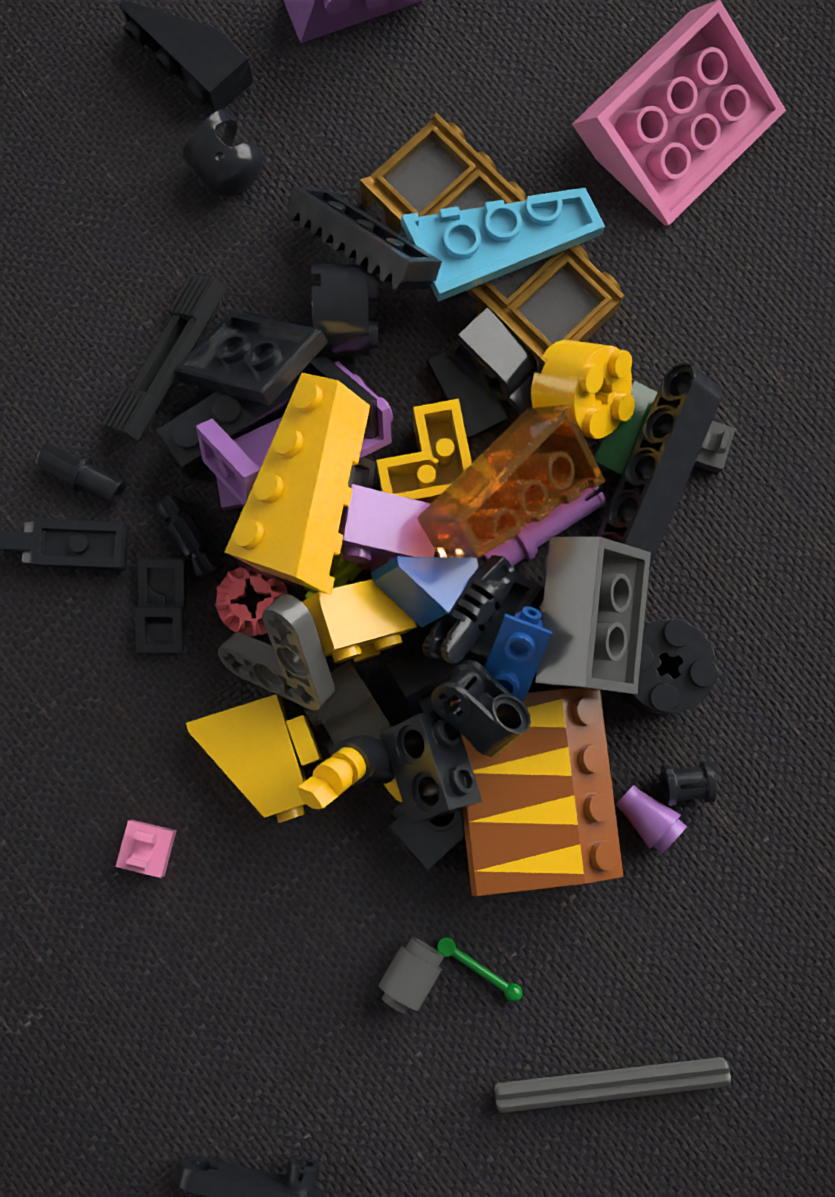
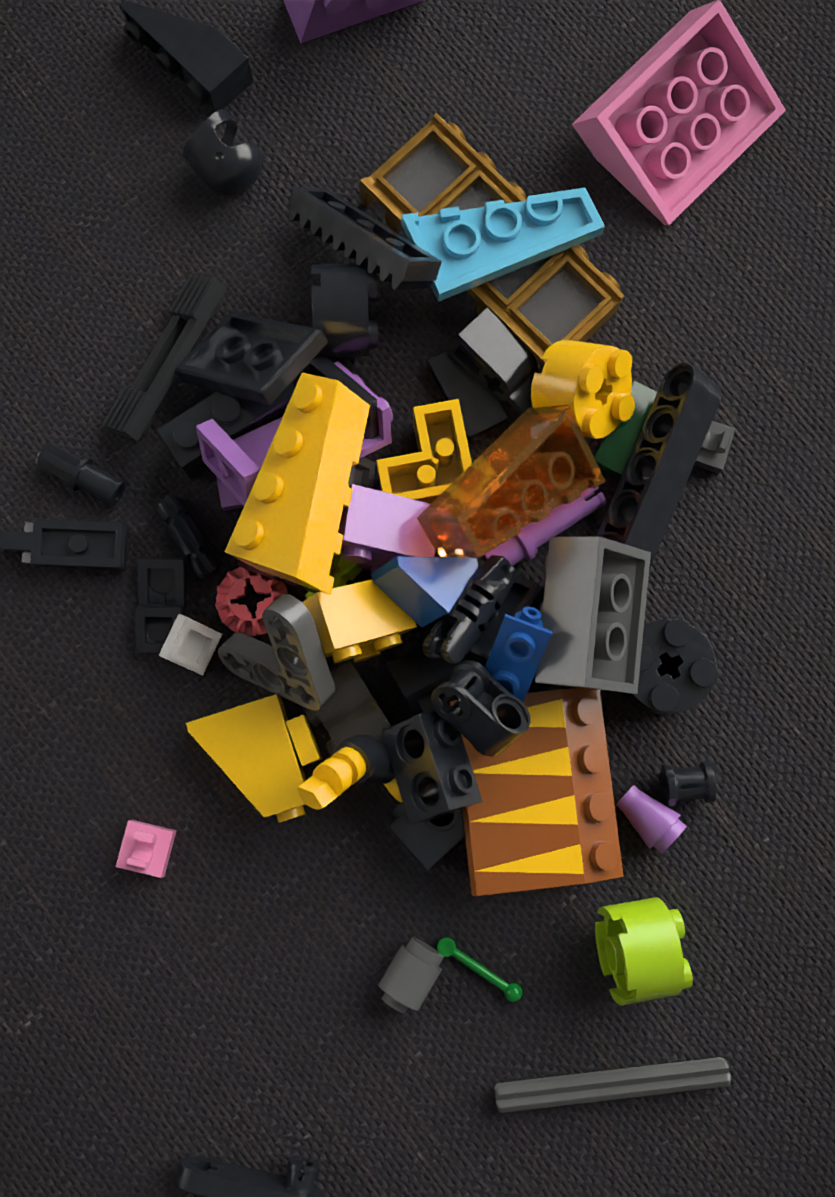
(190, 644): none -> white tile
(642, 950): none -> lime brick

